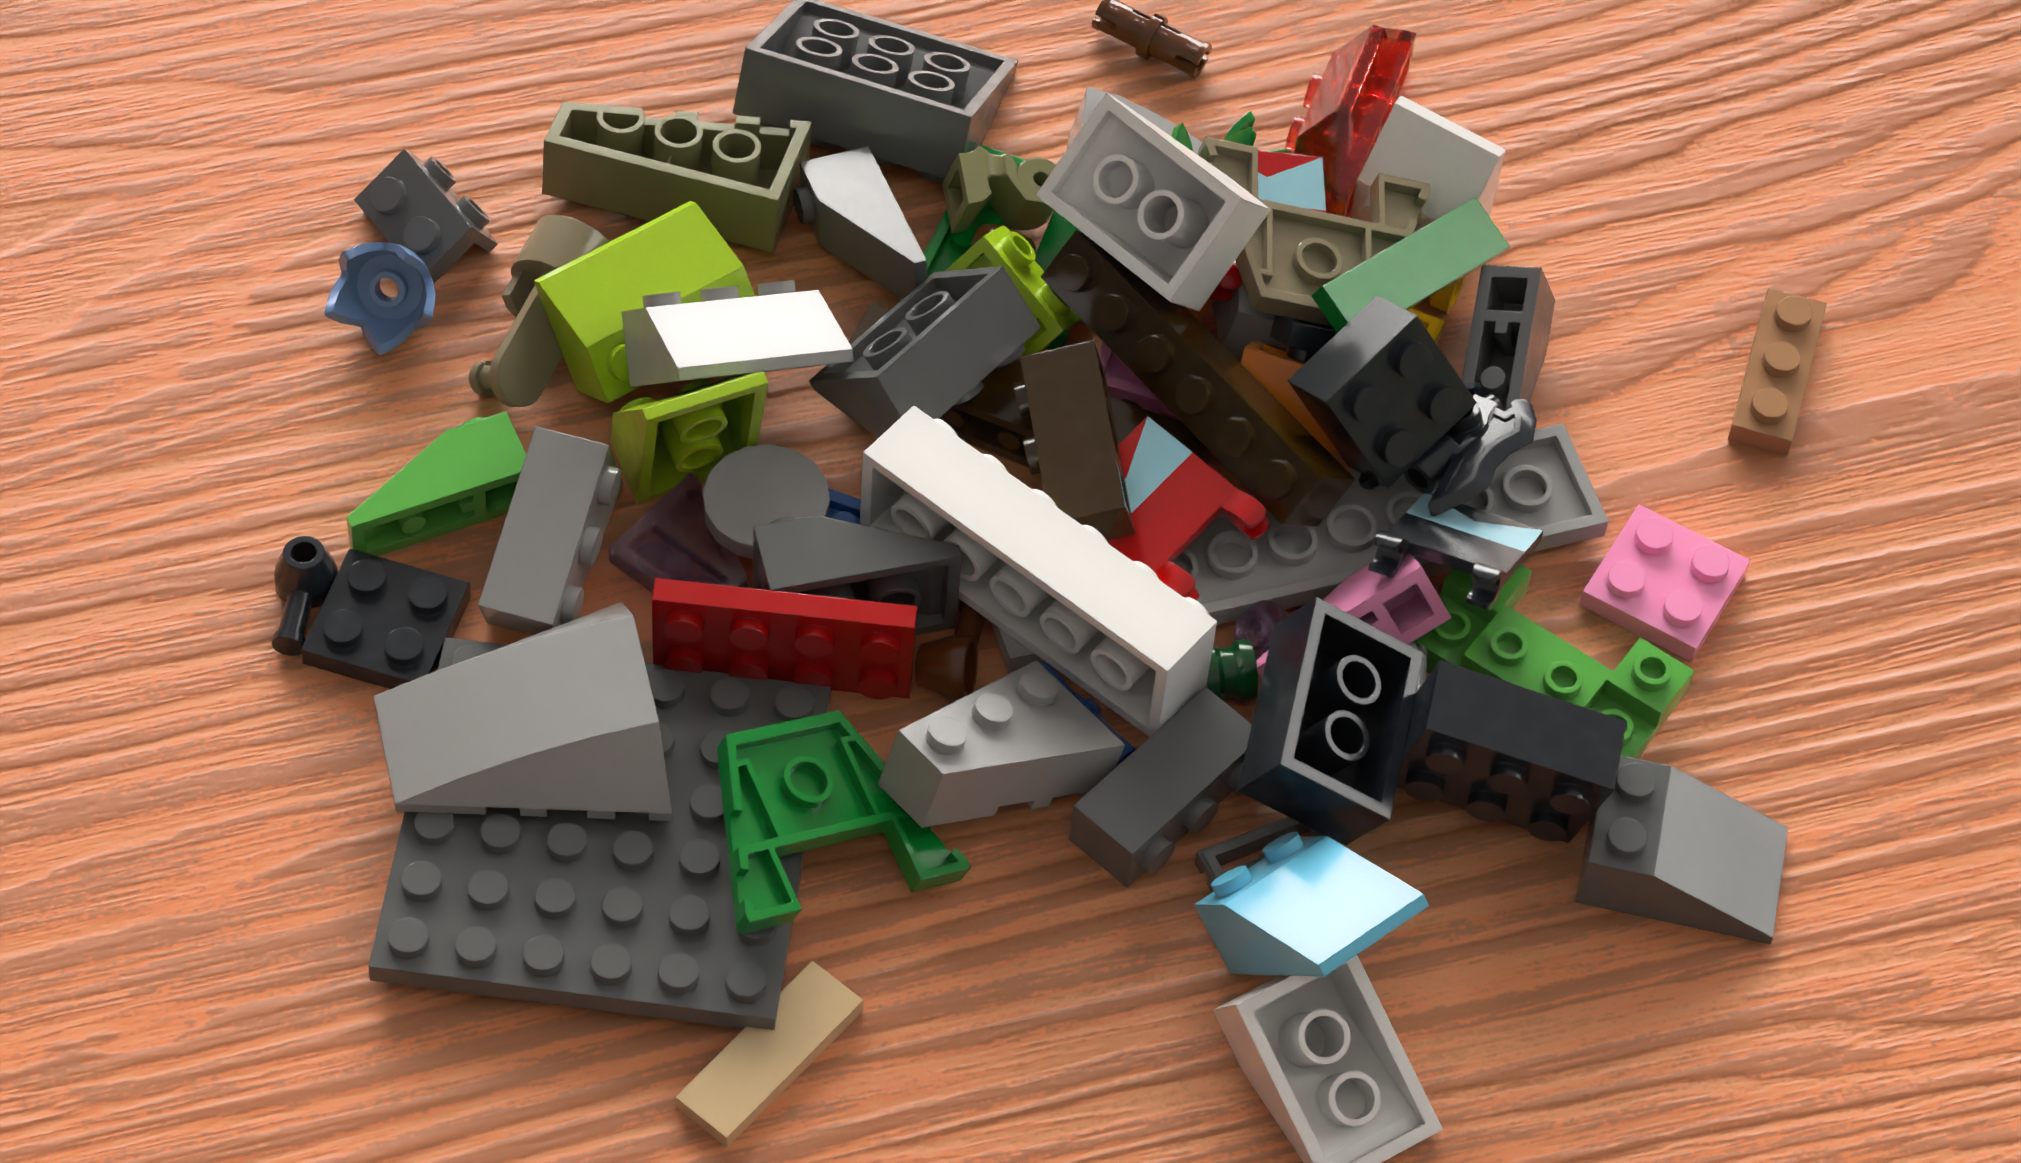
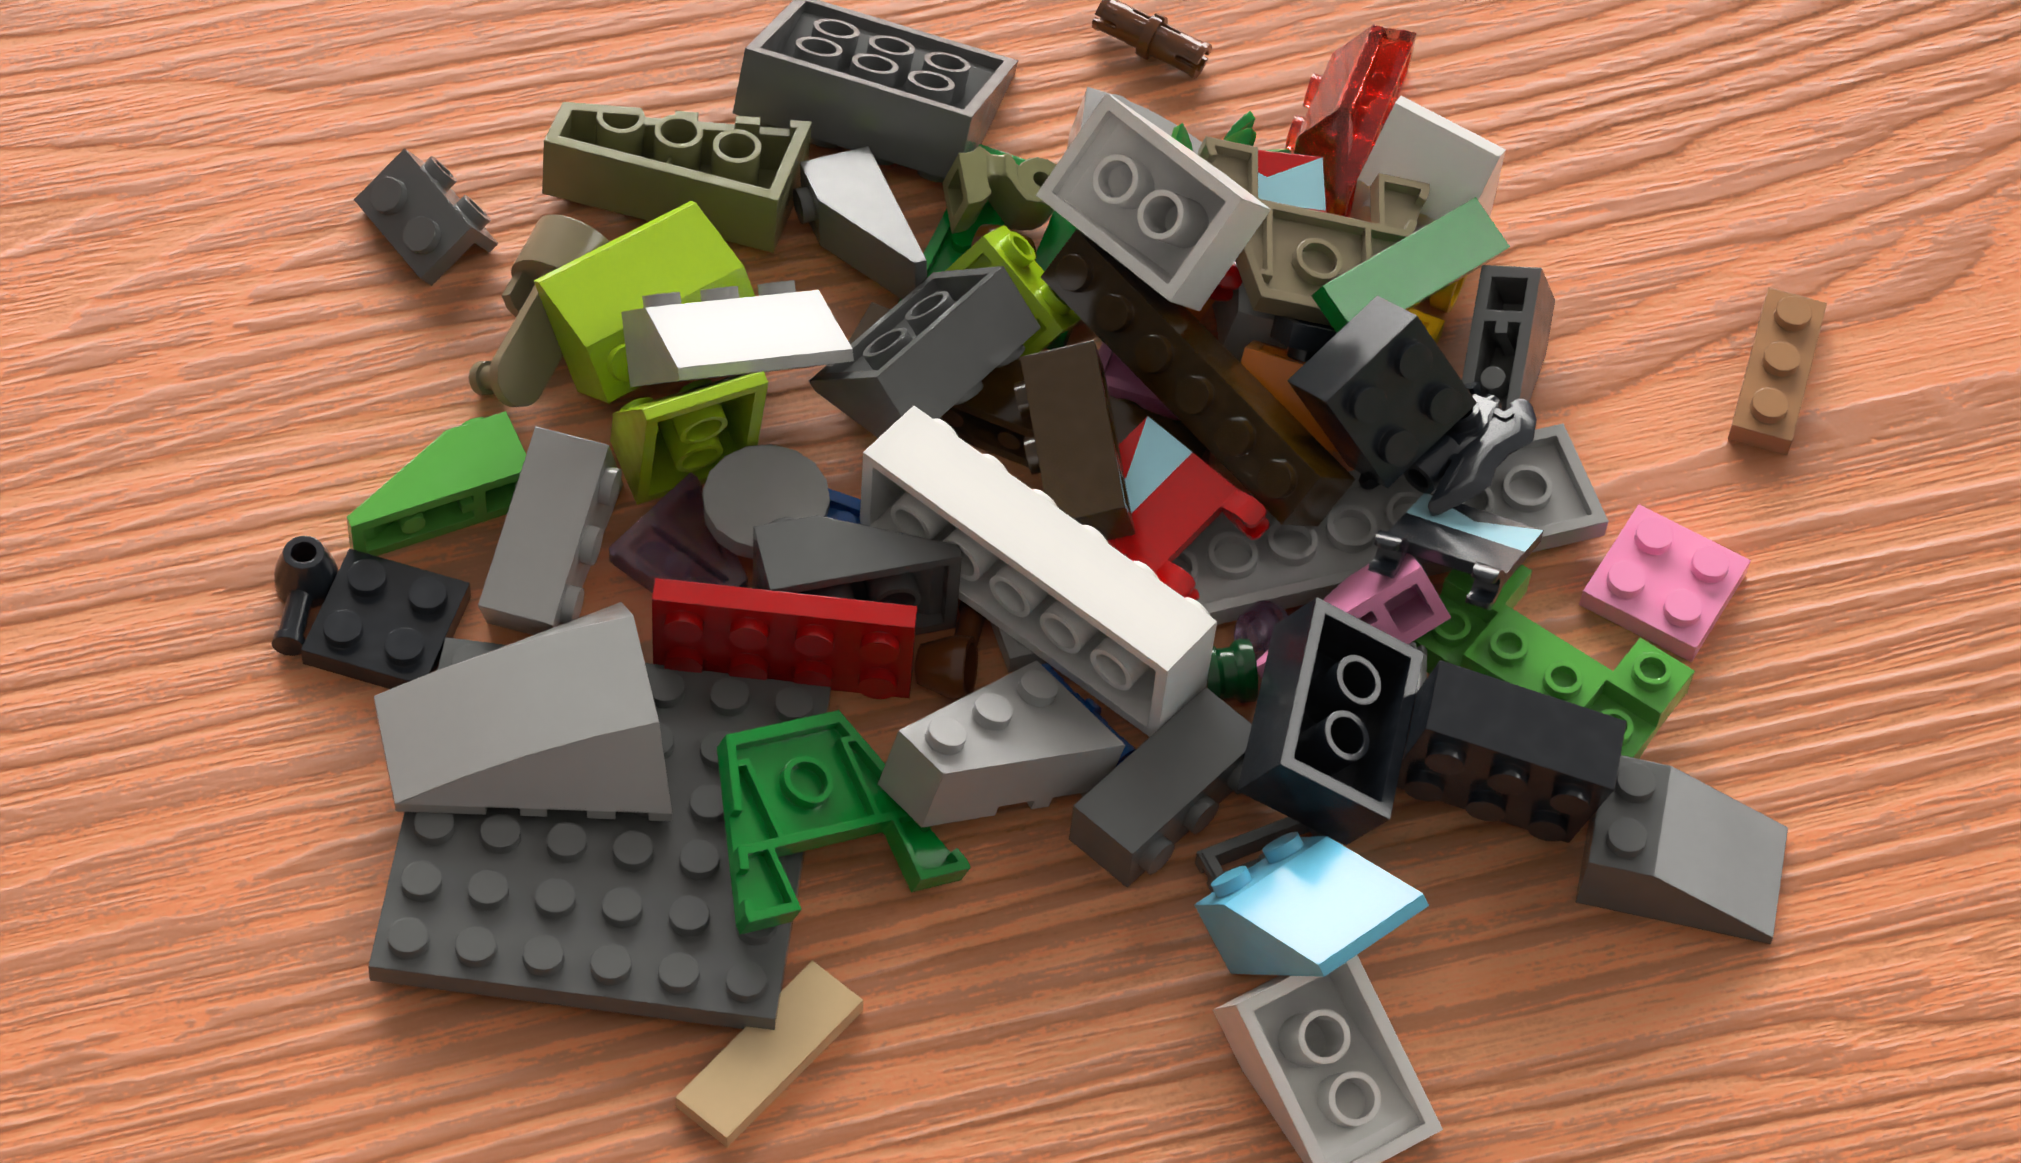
(360, 301): medium blue piece -> none

